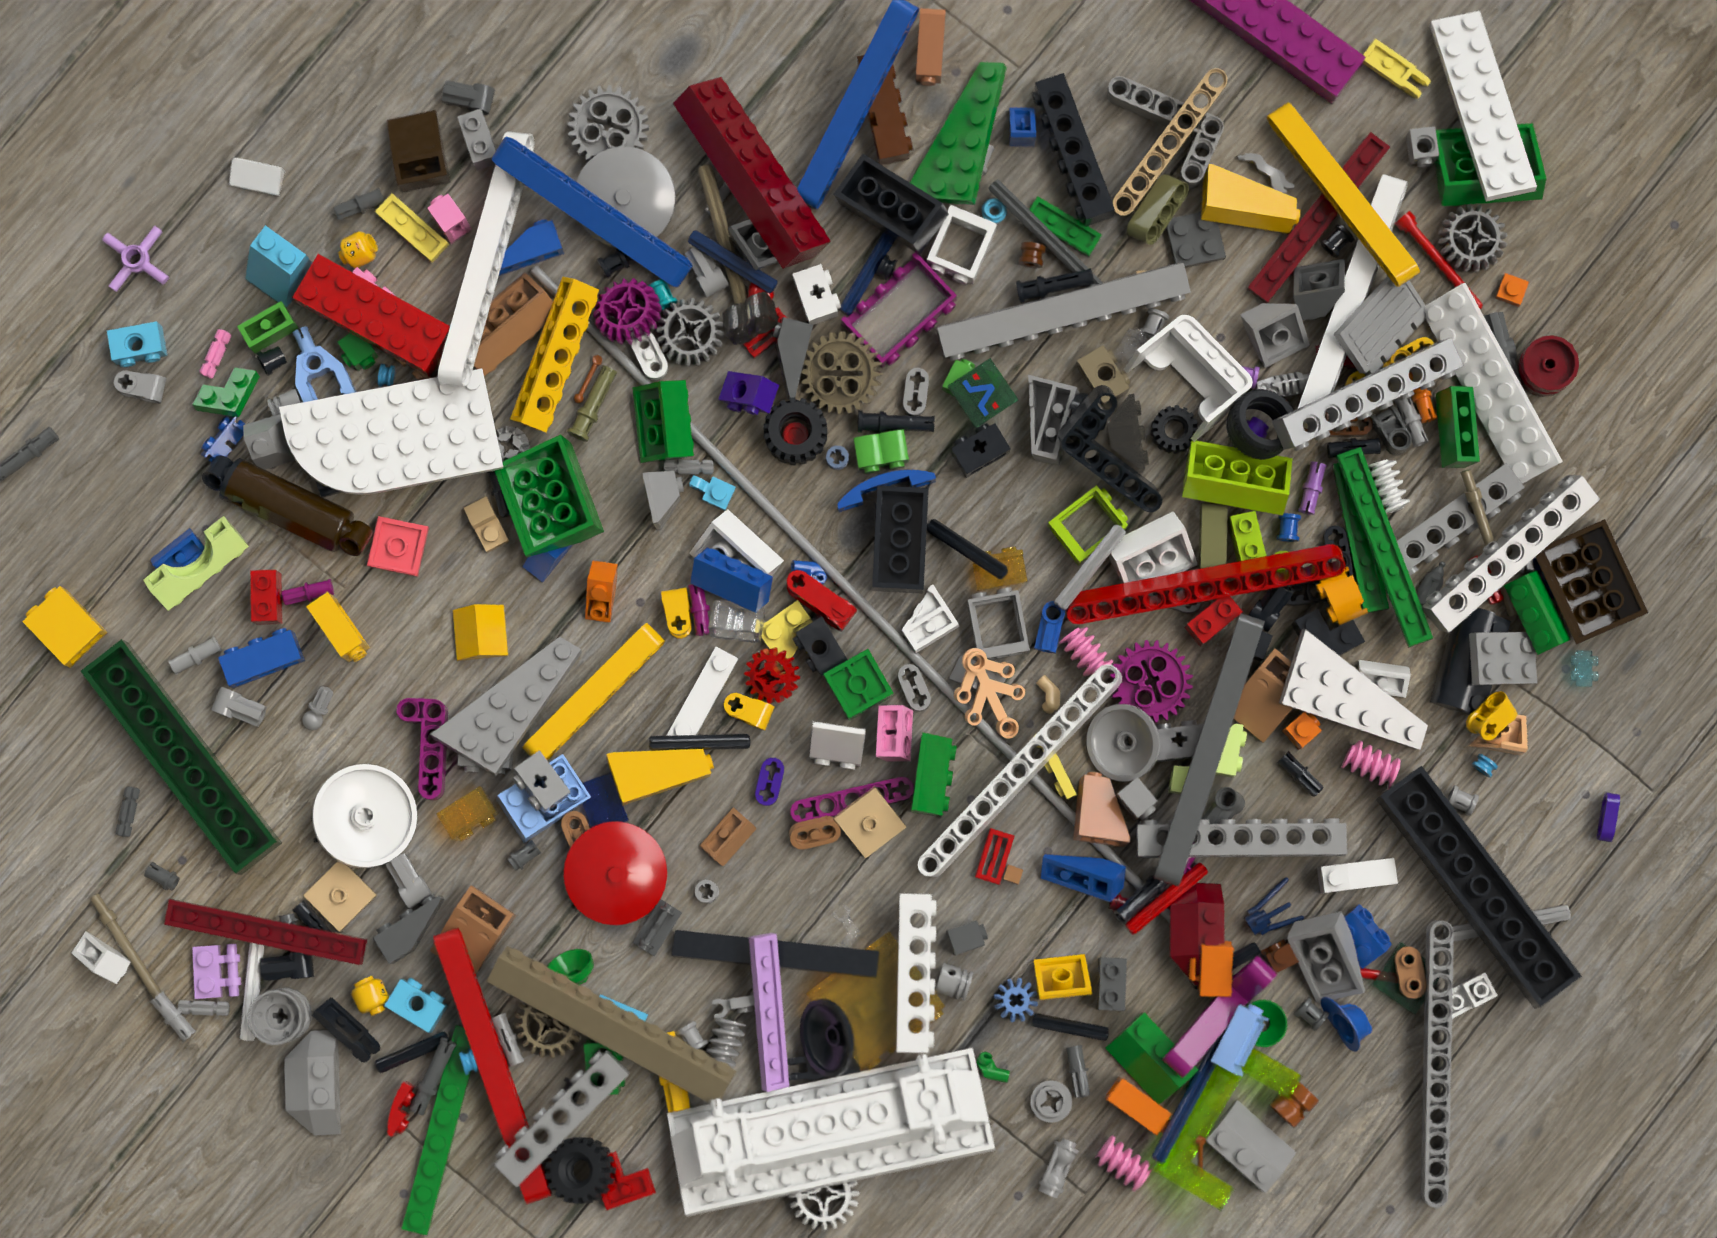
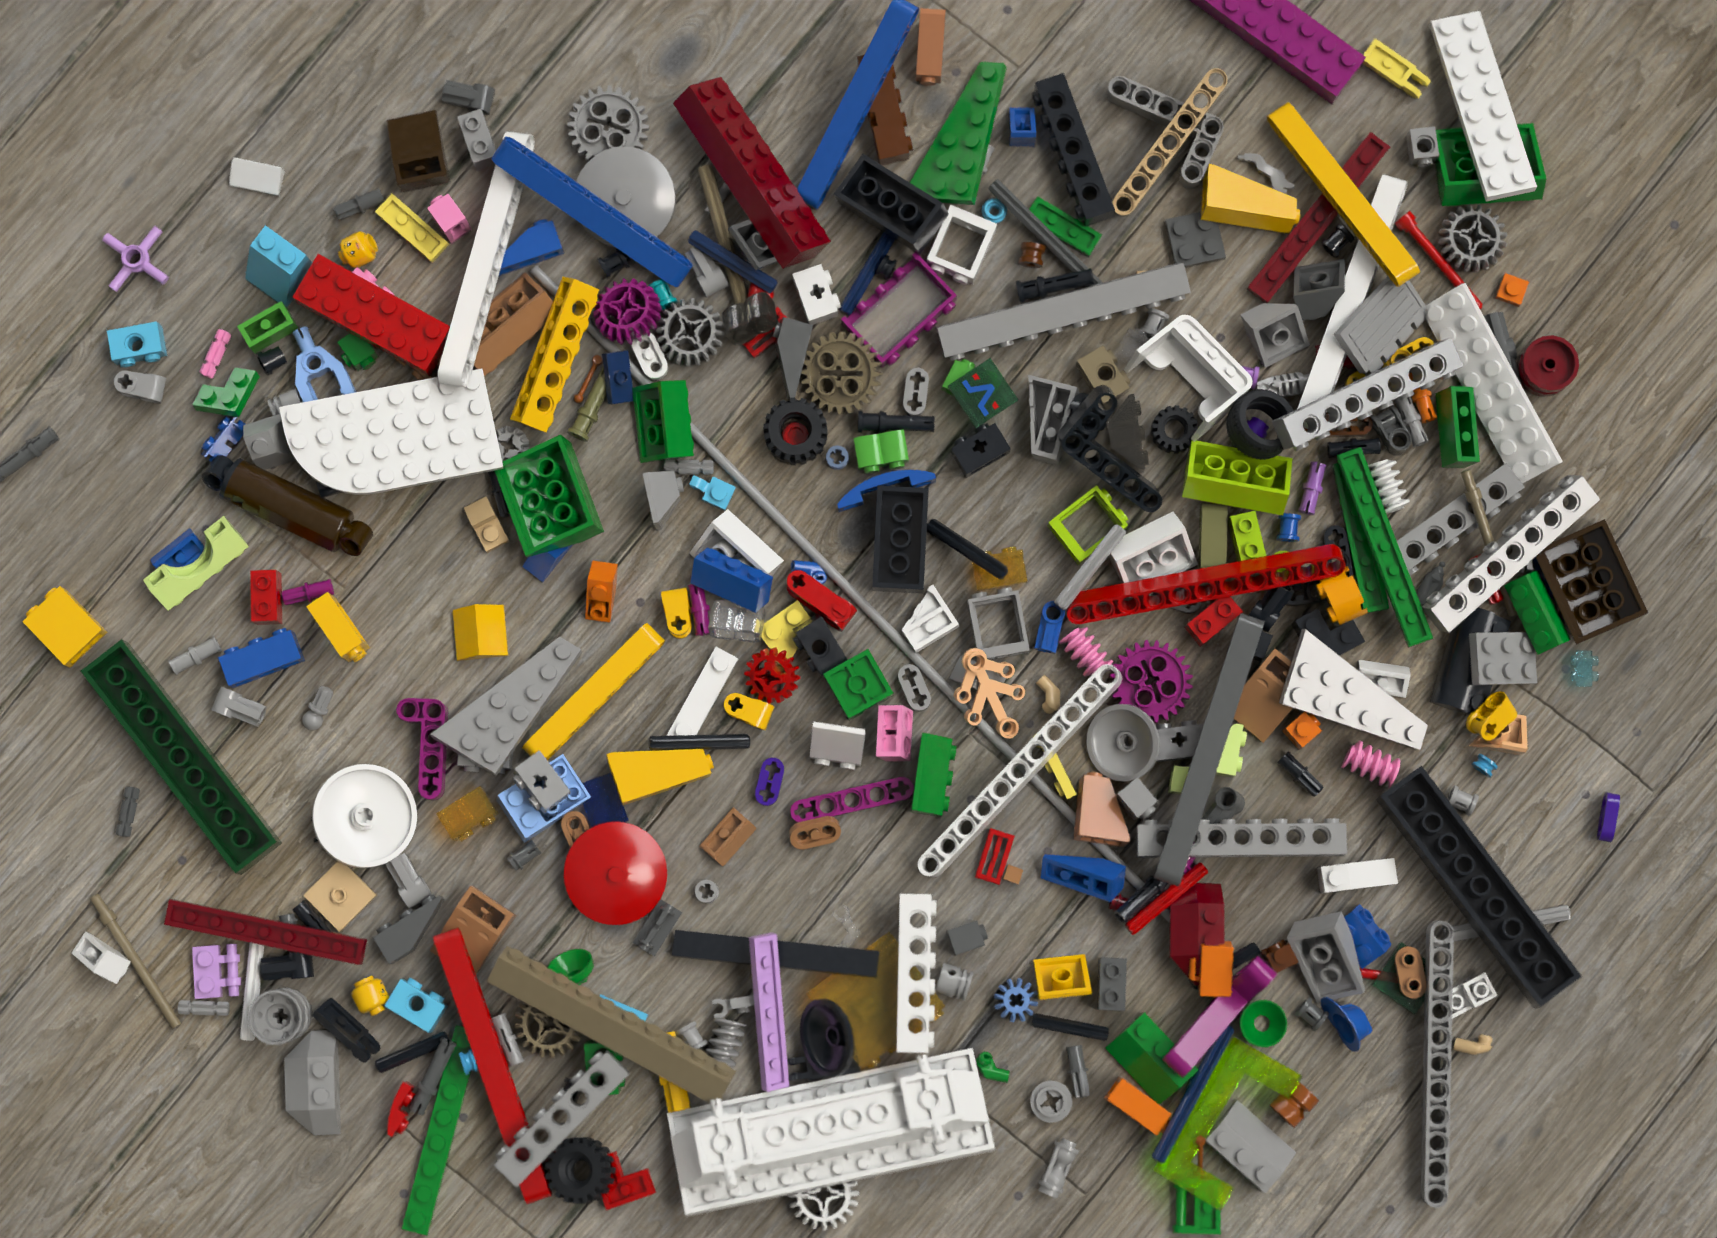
(165, 878): dark grey pin -> none
(173, 1016): light grey pin -> none
(386, 375): dark azure bush -> none
(397, 546): coral plate -> none
(618, 377): none -> dark blue plate
(748, 393): dark purple brick -> none
(870, 822): tan plate -> none
(1123, 1163): bright pink piece -> none
(1157, 209): olive beam -> none
(1206, 1218): none -> green plate
(1239, 1038): light blue window -> none
(1259, 920): dark blue plant -> none
(1474, 1048): none -> tan arm

